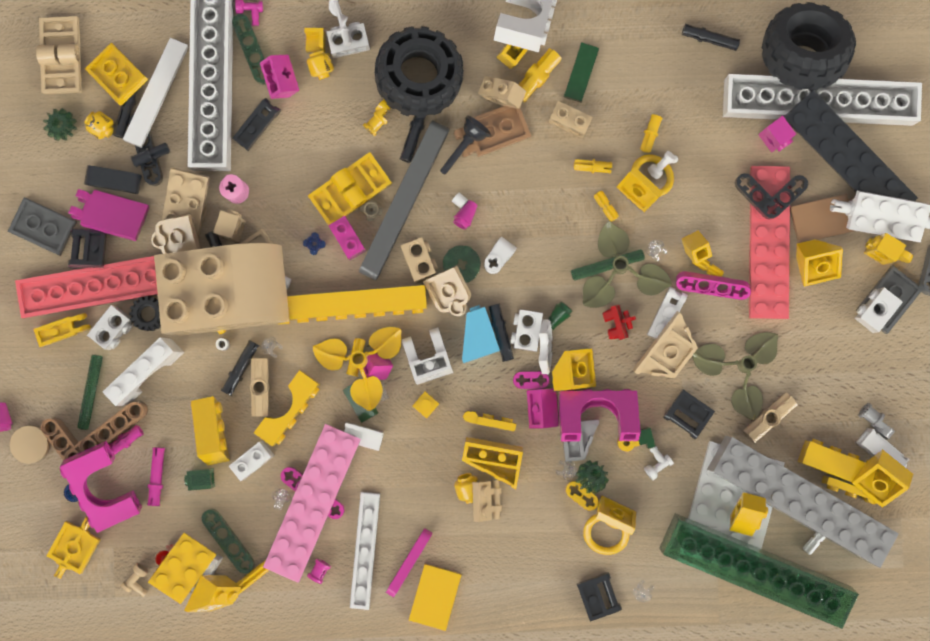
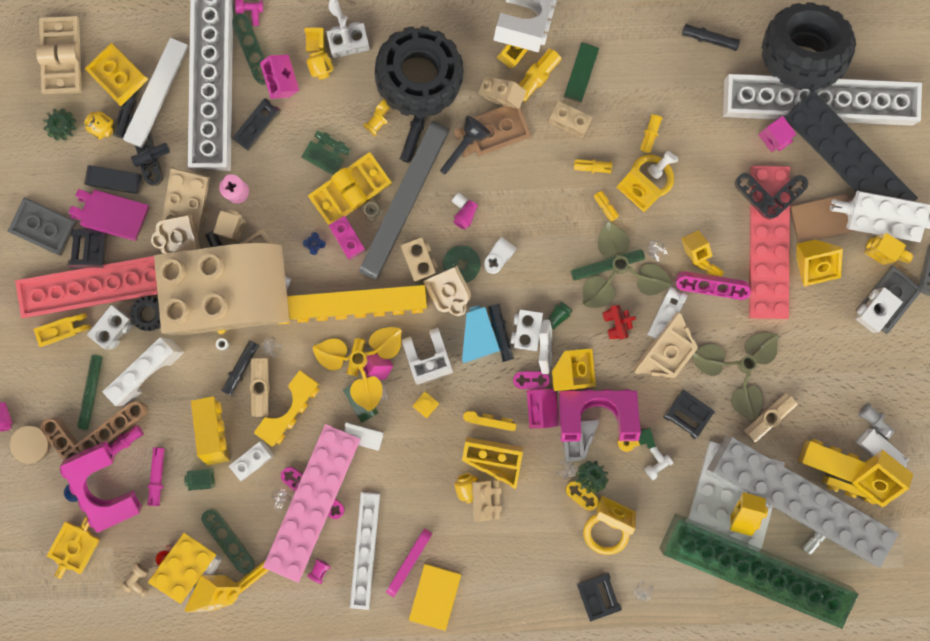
(323, 158): none -> clear green plate

